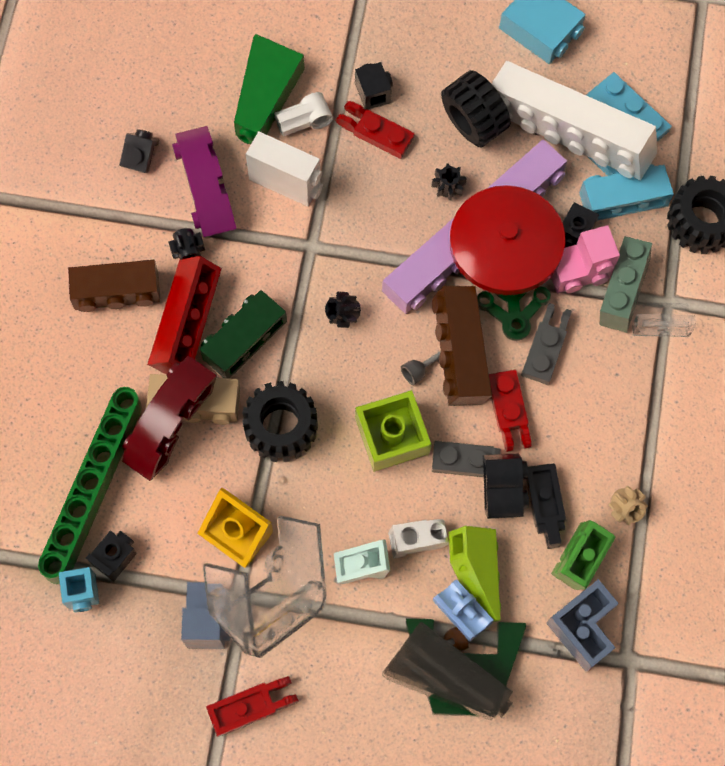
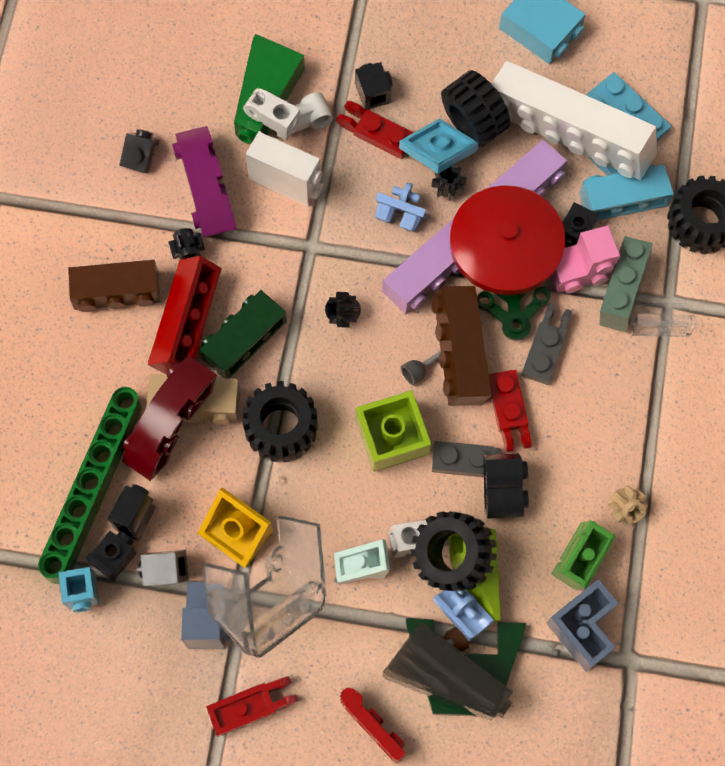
(132, 511): none -> black brick
(163, 568): none -> brick
(272, 112): none -> white leg
(371, 723): none -> red hinge
(412, 213): none -> light blue hips
(430, 546): none -> black tyre
(438, 145): none -> medium azure plate
(546, 503): black hinge -> none

